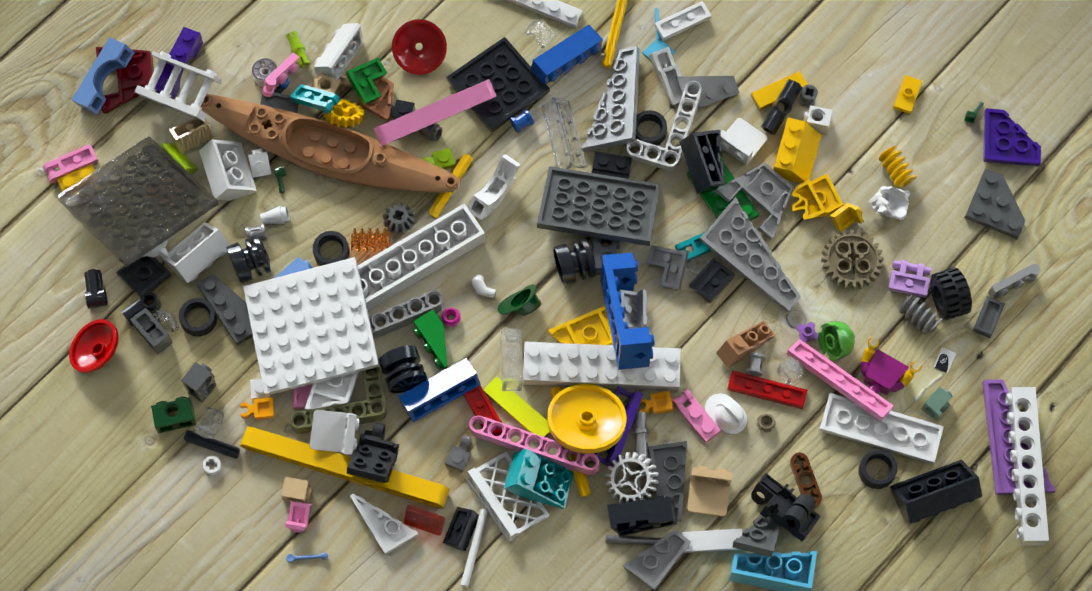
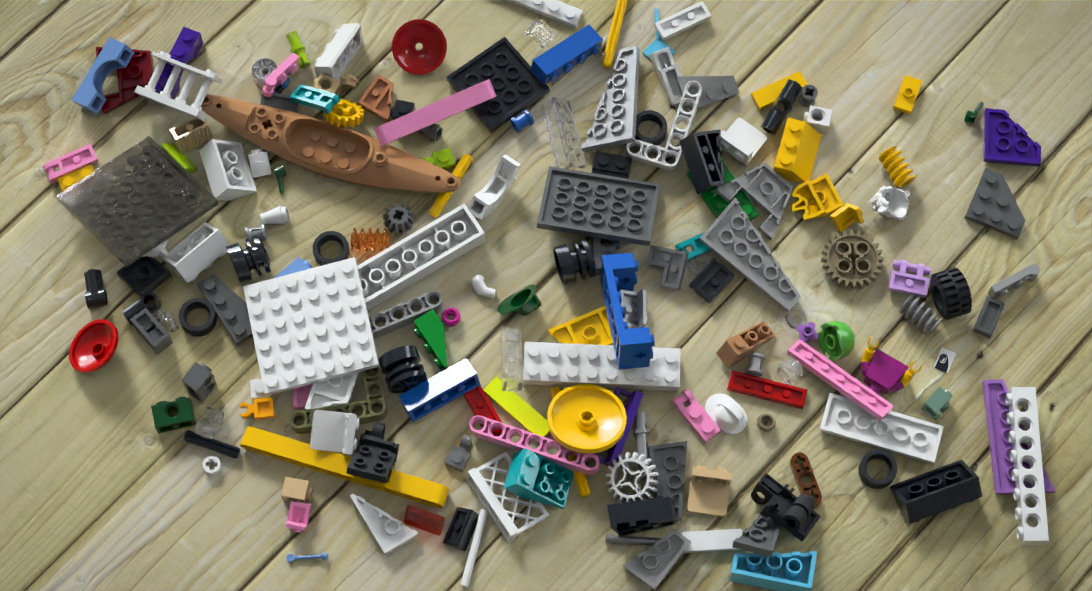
(363, 77): green plate -> none
(659, 403): light orange plate -> none

